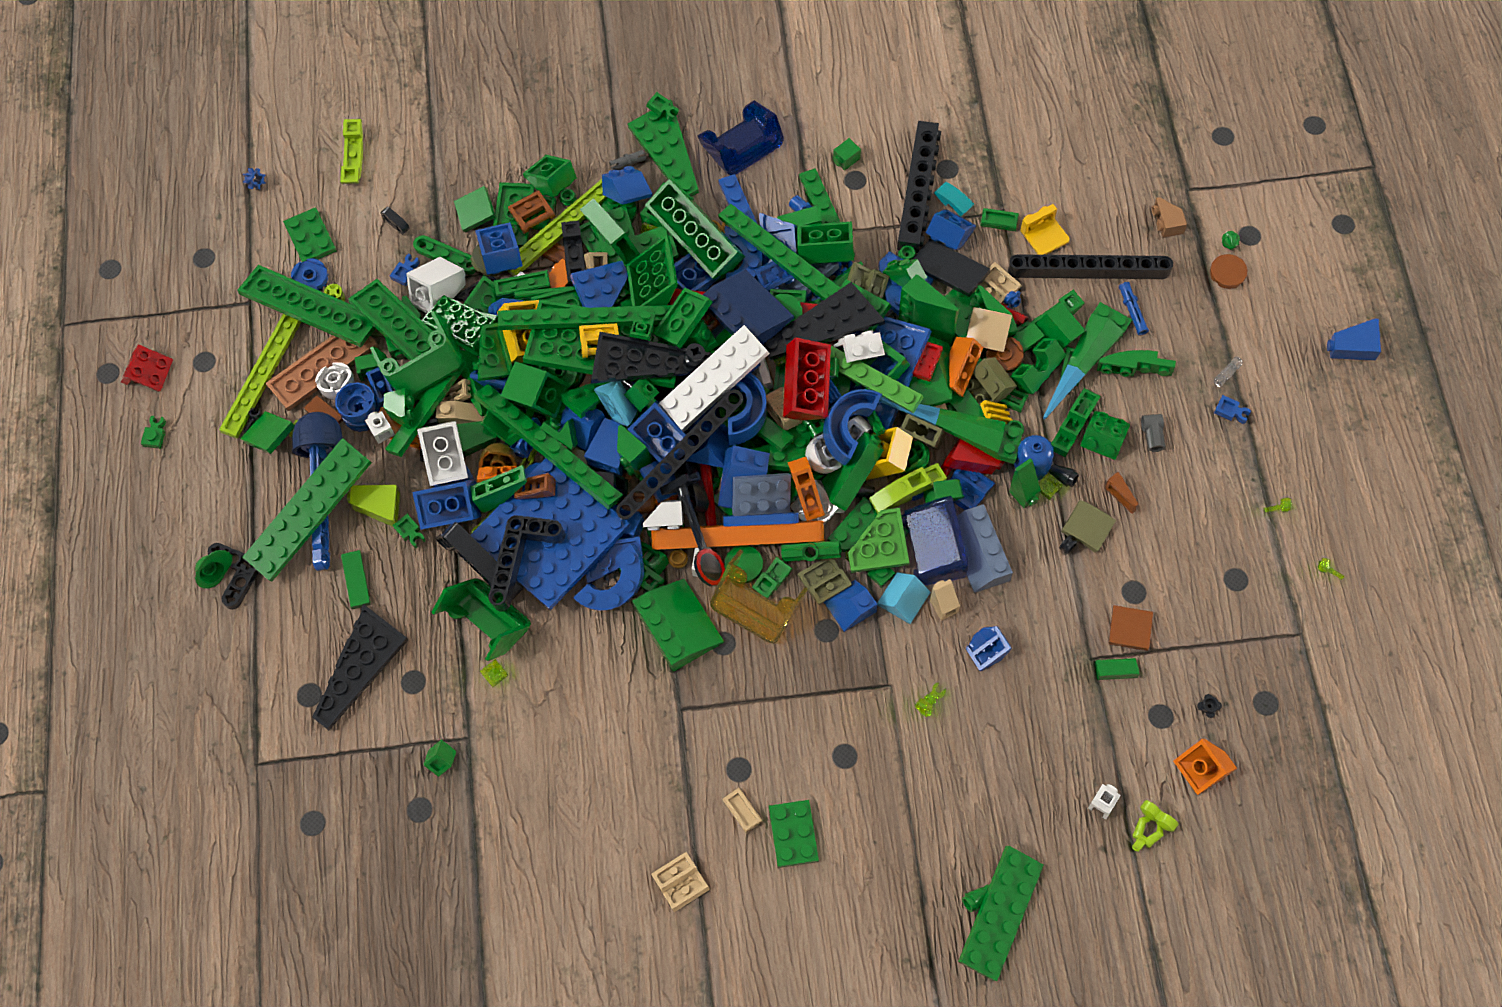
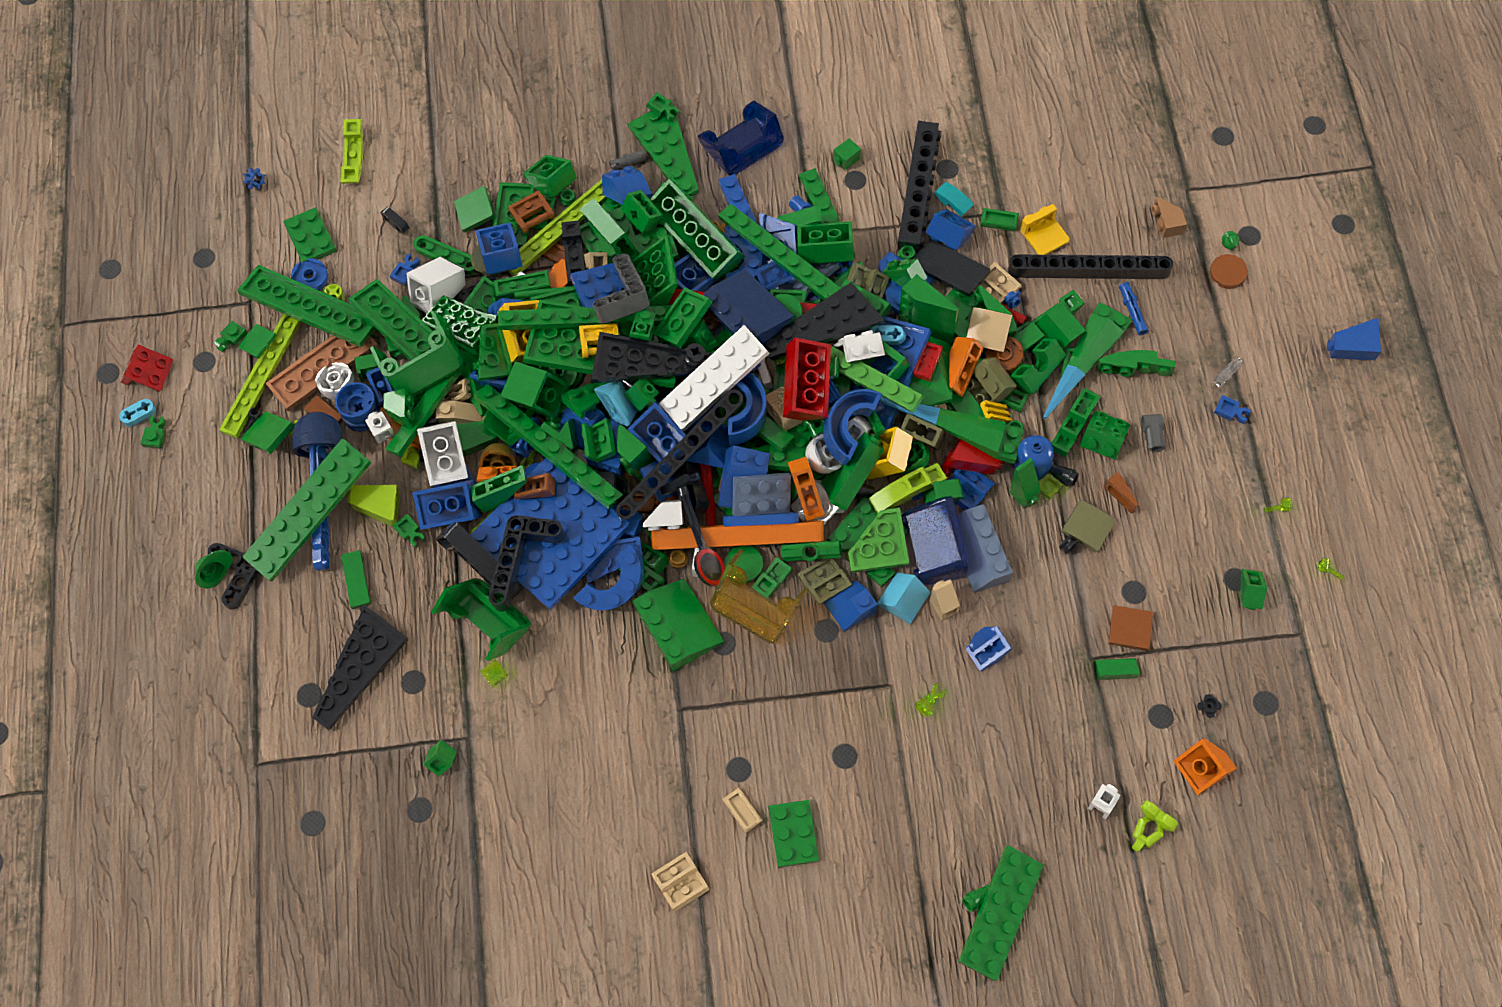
(137, 412): none -> medium azure beam
(230, 334): none -> green plate
(257, 341): none -> green piece
(411, 458): none -> lime tile
(598, 440): none -> green bracket
(625, 302): none -> dark grey beam
(641, 211): none -> green brick
(887, 332): none -> medium azure beam
(1252, 589): none -> green slope

